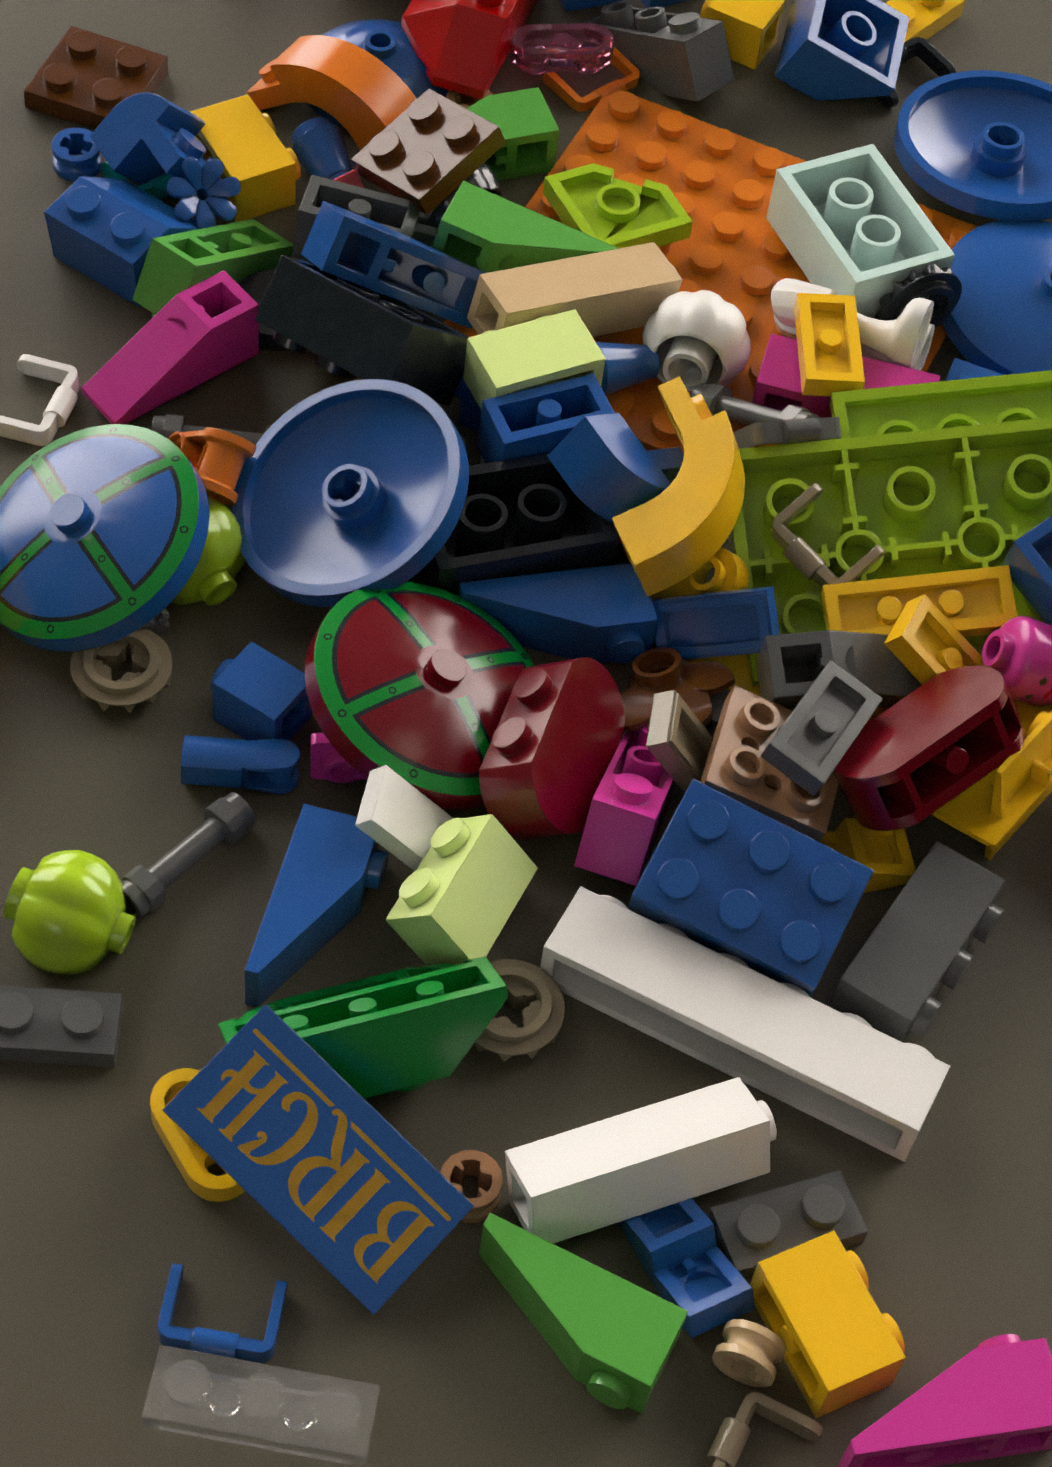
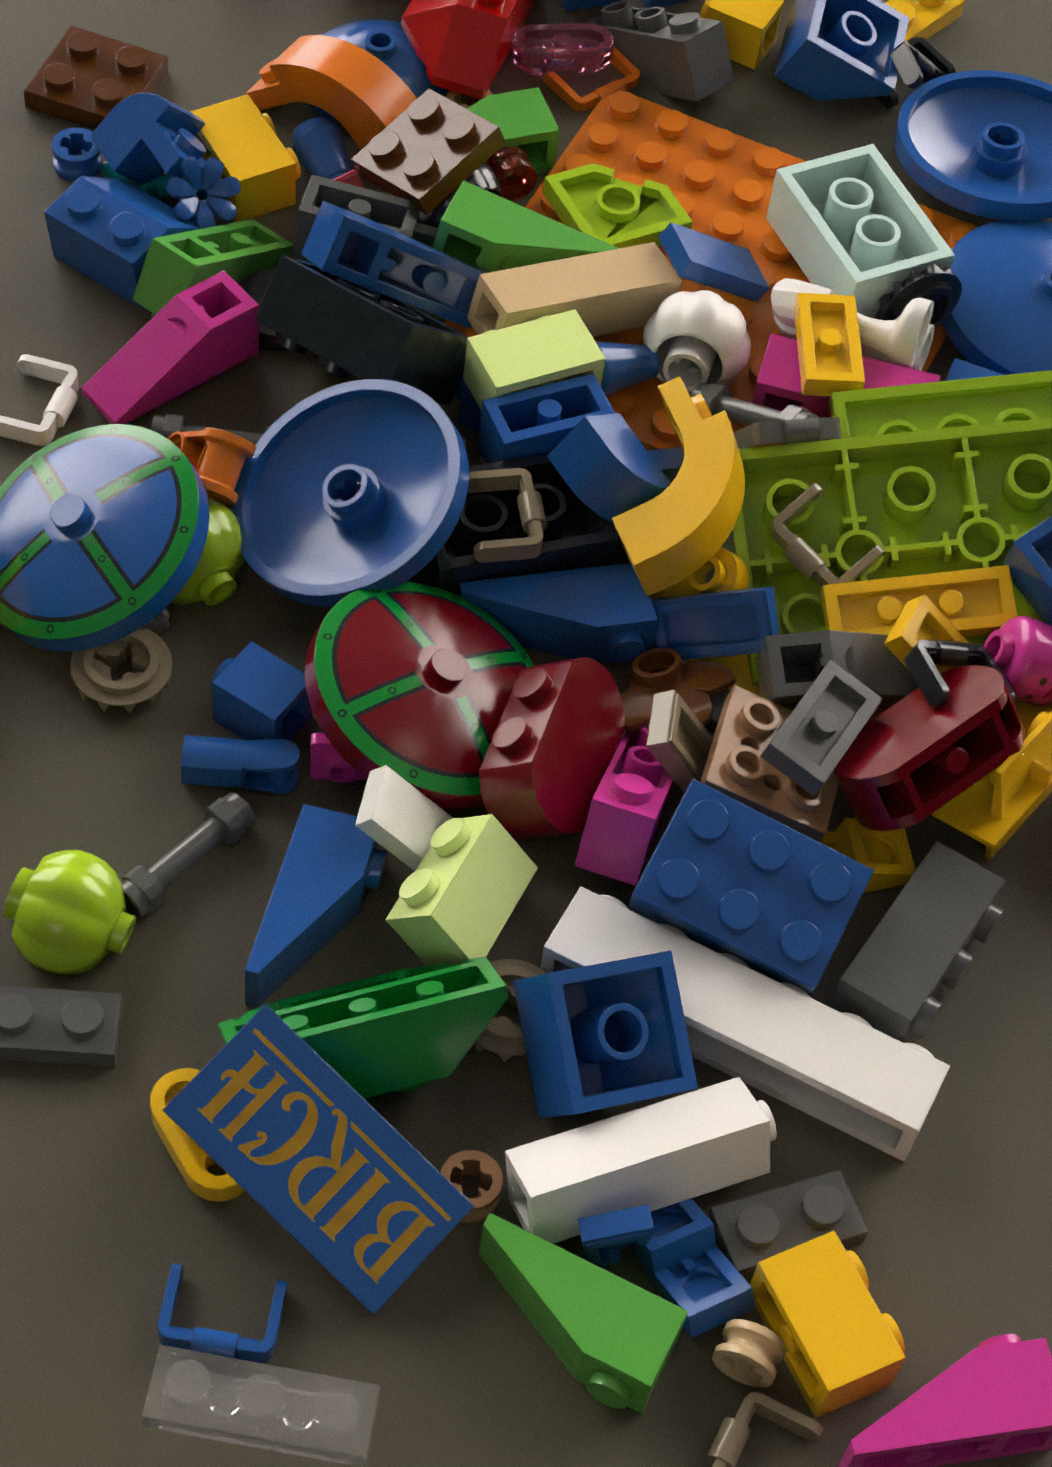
(521, 181): none -> clear red bush
(530, 511): none -> dark tan piece
(605, 1034): none -> blue slope
(610, 1232): none -> blue tile
(713, 262): none -> blue tile
(913, 65): none -> piece
(932, 652): none -> black piece

